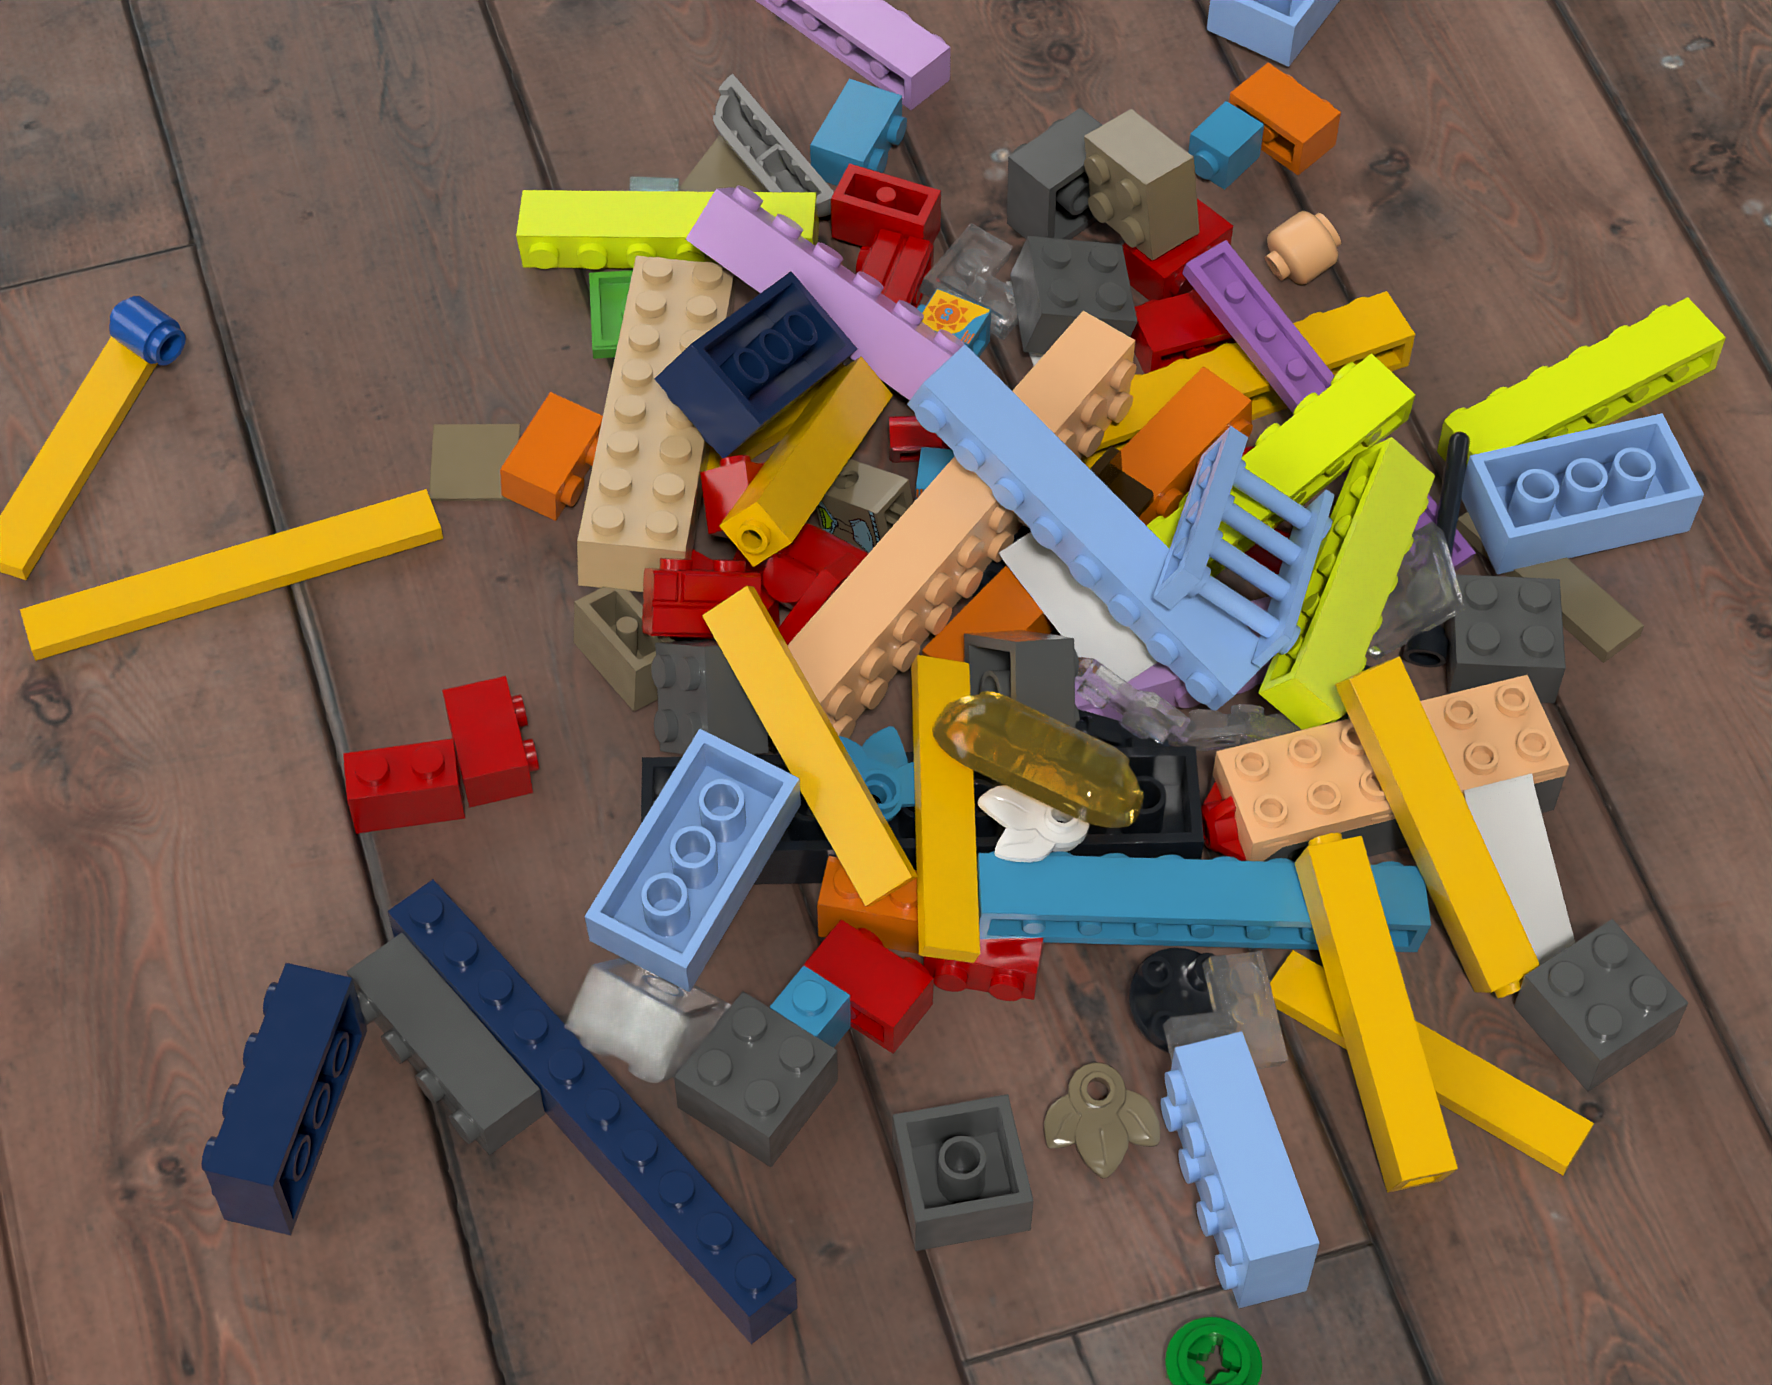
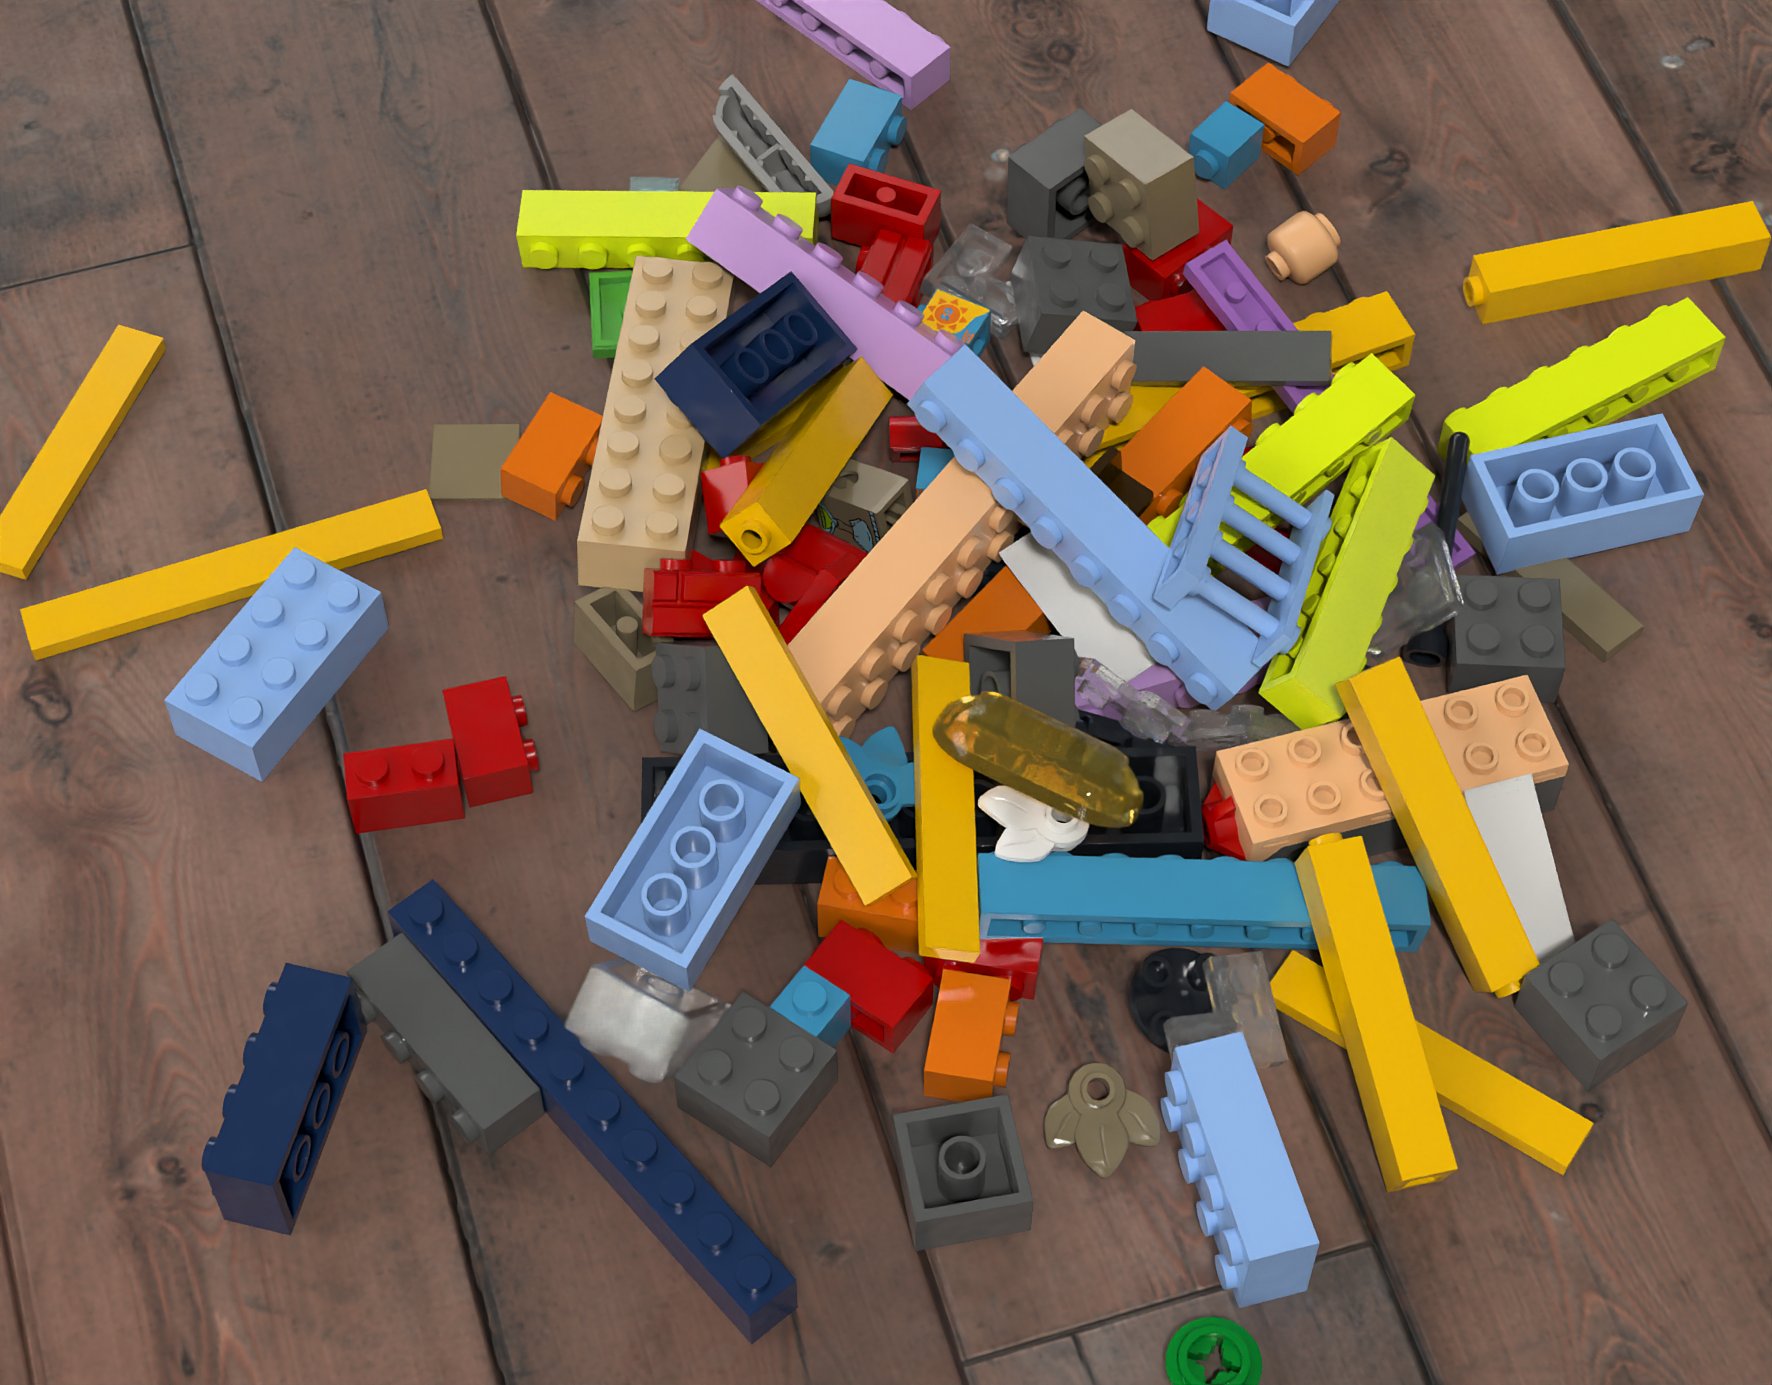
(146, 331): blue brick -> none
(277, 664): none -> light blue brick
(968, 1037): none -> orange brick
(1234, 356): none -> dark grey tile
(1616, 262): none -> yellow brick

